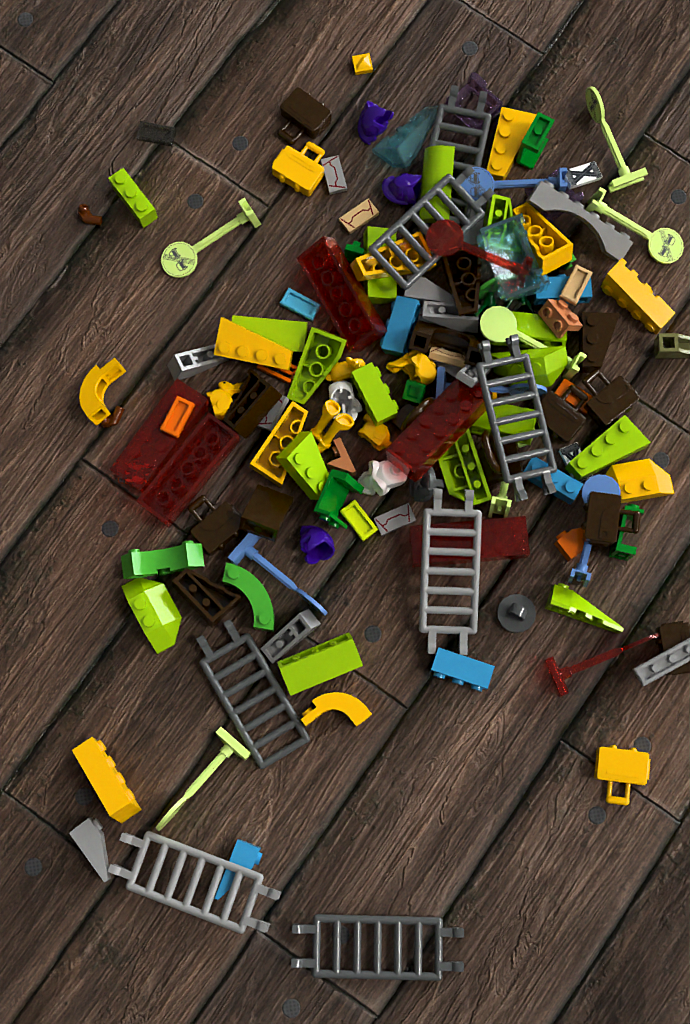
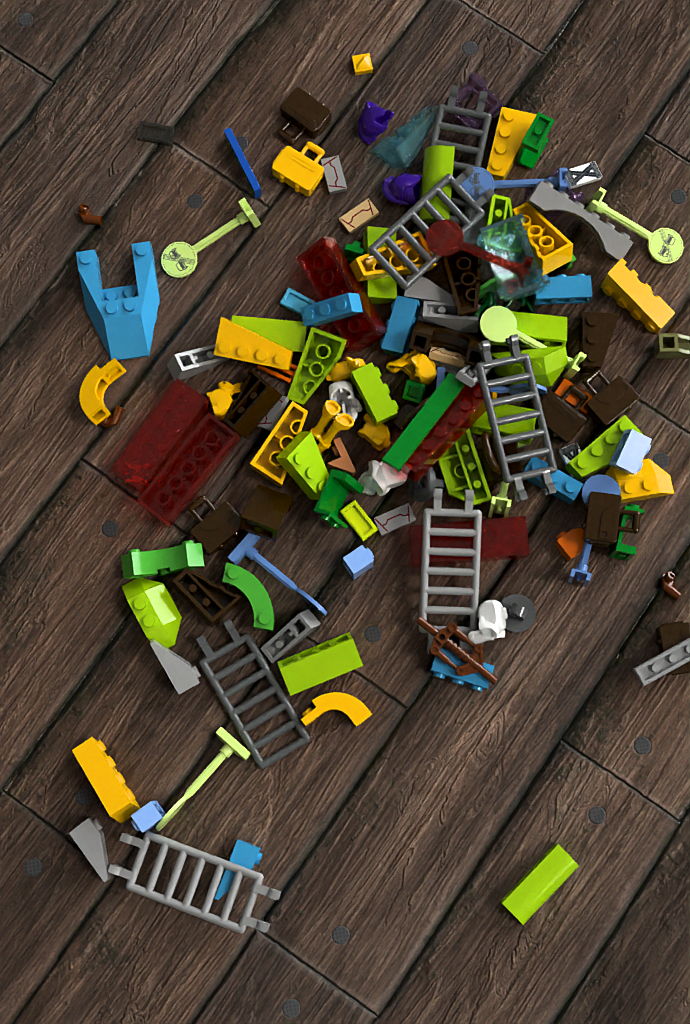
(125, 313): none -> dark azure wedge
(133, 197): lime brick -> none
(147, 816): none -> light blue brick
(177, 417): orange tile -> none
(178, 669): none -> light grey slope
(243, 163): none -> blue tile
(316, 544): dark purple helmet -> none
(331, 309): none -> dark azure brick
(358, 561): none -> light blue brick
(397, 973): dark grey bar -> none
(423, 422): none -> green tile
(473, 664): none -> reddish brown bar
(491, 622): none -> white head
(539, 883): none -> lime brick
(559, 317): nougat bracket -> none
(559, 675): clear red piece -> none
(570, 604): lime wedge -> none
(575, 285): tan tile -> none
(597, 112): yellowish green piece -> none
(622, 767): yellow piece -> none
(630, 451): none -> brick
(668, 585): none -> reddish brown arm

